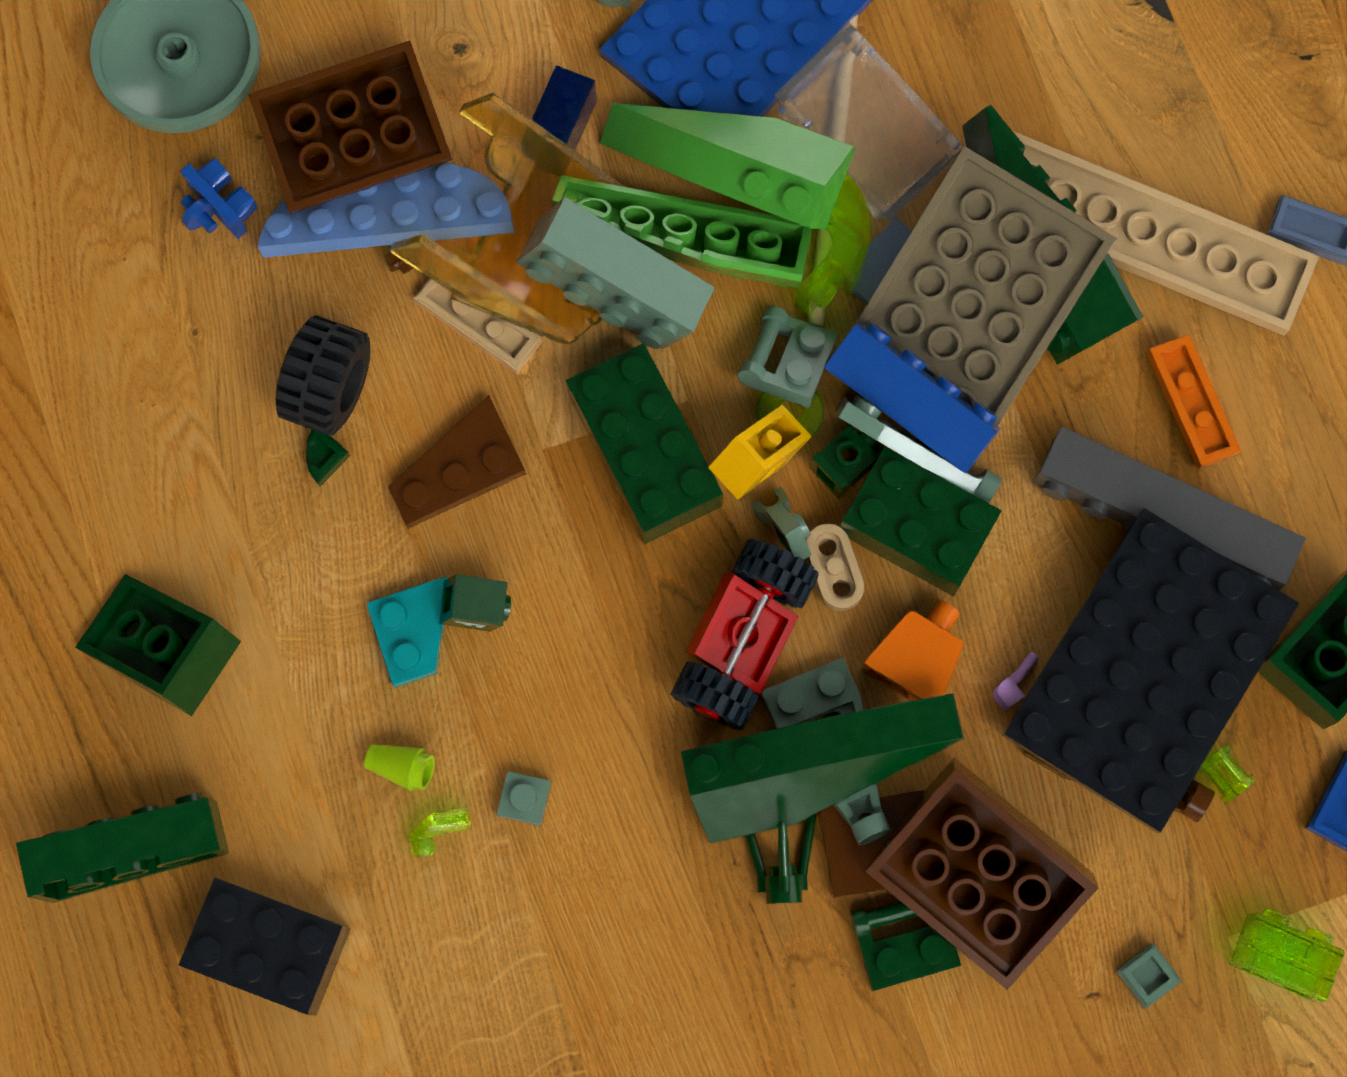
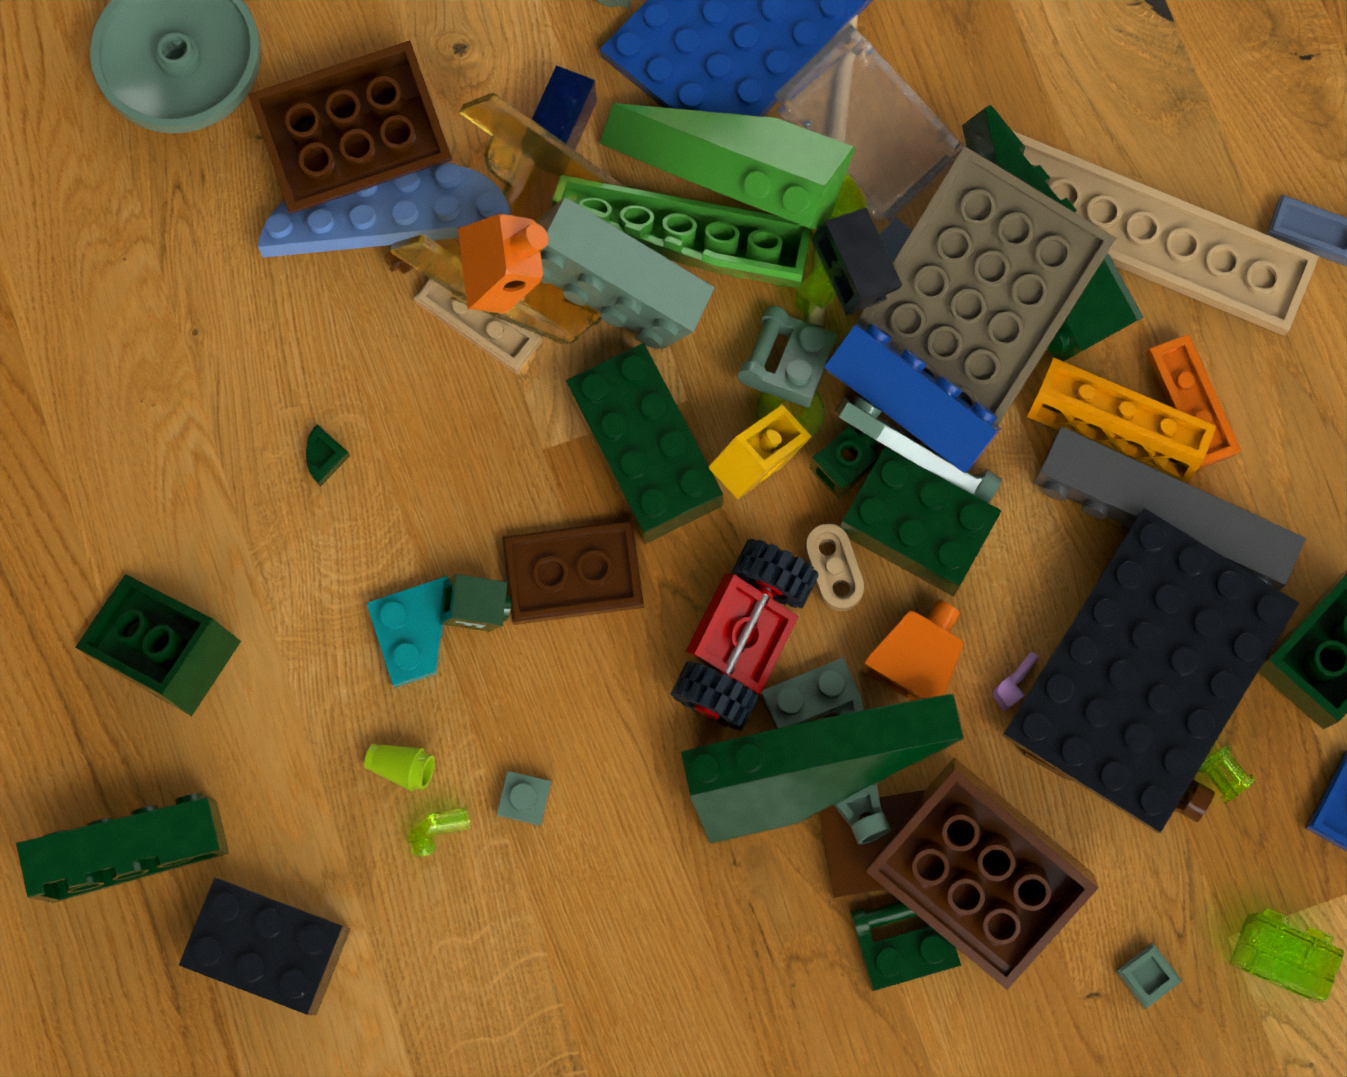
(205, 184): blue hips -> none
(322, 375): black tyre -> none
(458, 467): reddish brown wing -> none
(501, 261): none -> orange torso
(573, 572): none -> reddish brown tile
(783, 883): dark green plant -> none
(788, 528): sand green plate -> none
(856, 260): none -> black hinge
(1123, 418): none -> light orange fence

